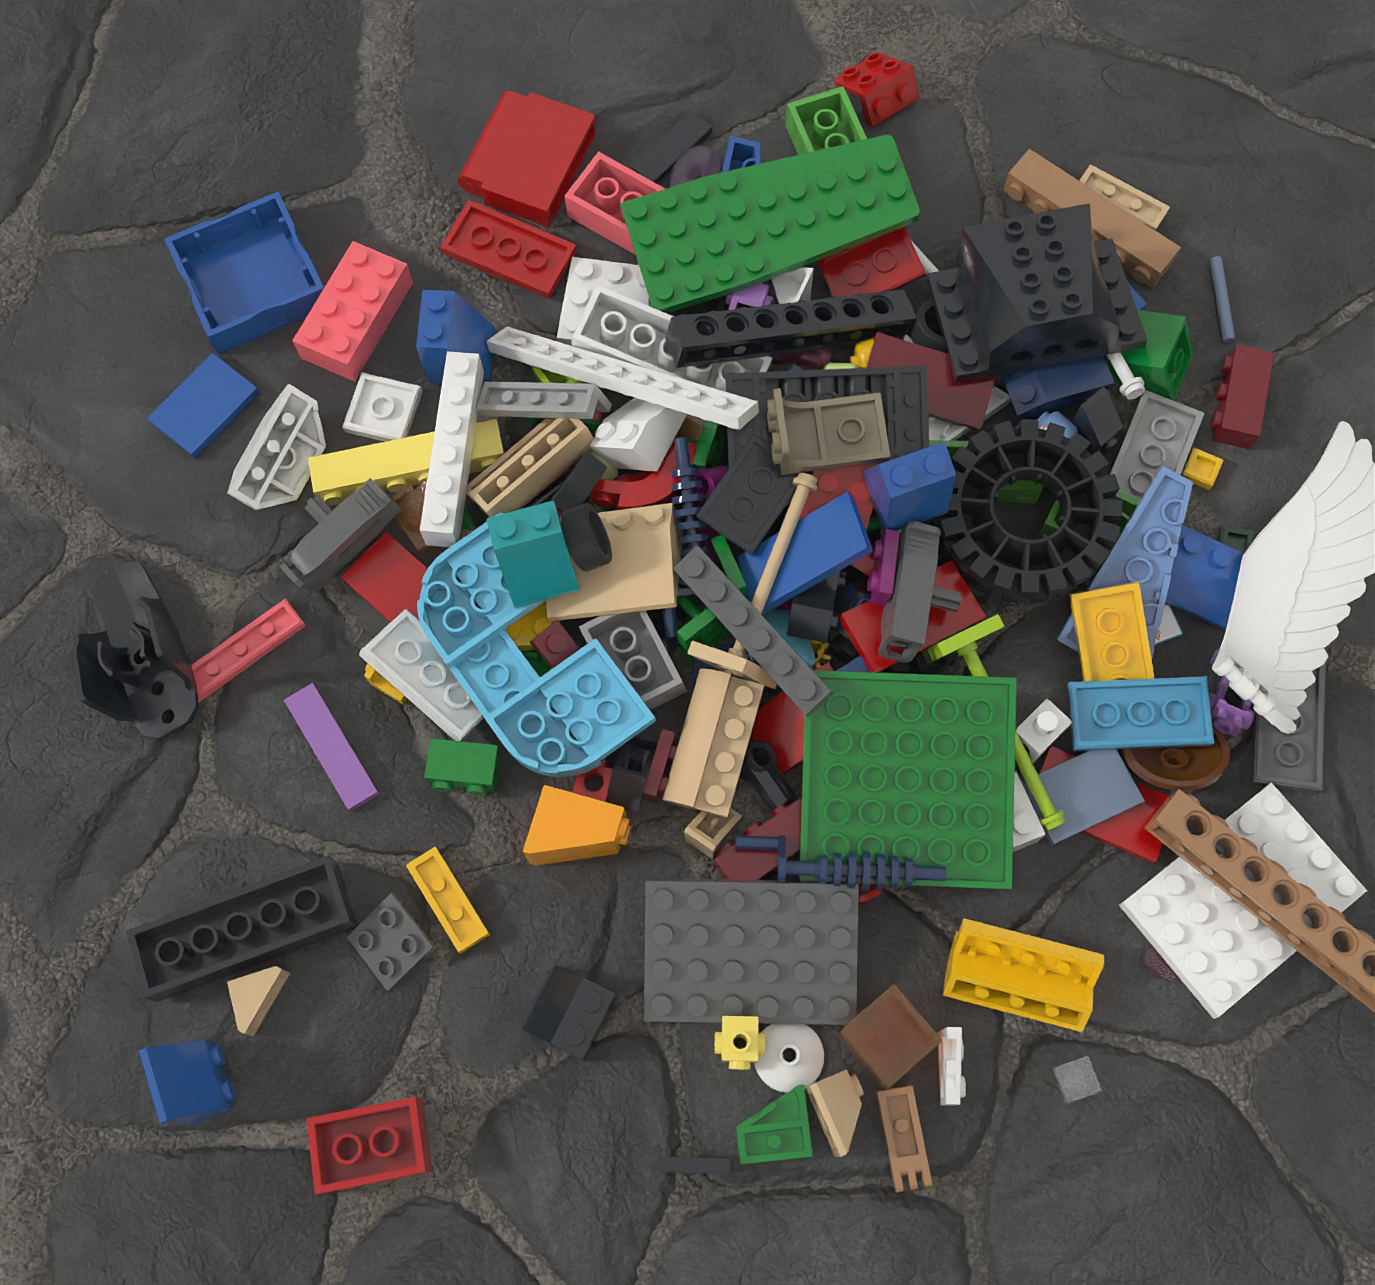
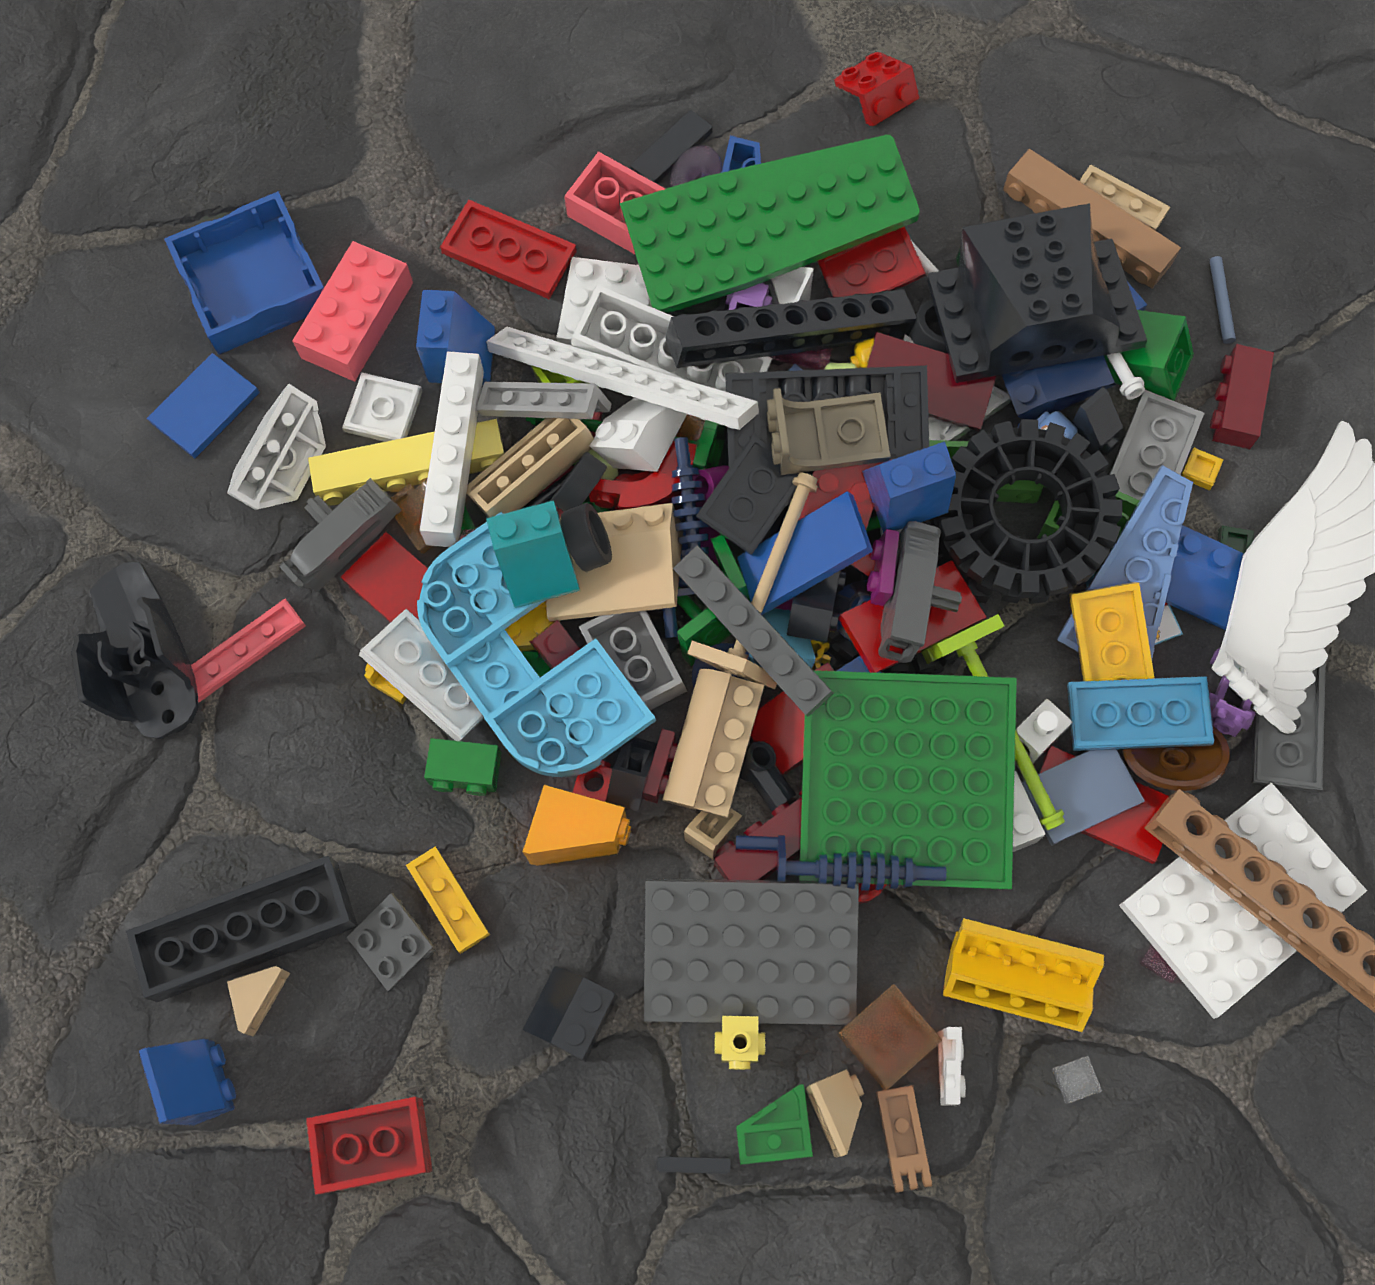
(331, 747): medium lavender tile -> none
(528, 156): red piece -> none
(787, 1075): white dish -> none
(823, 121): bright green brick -> none

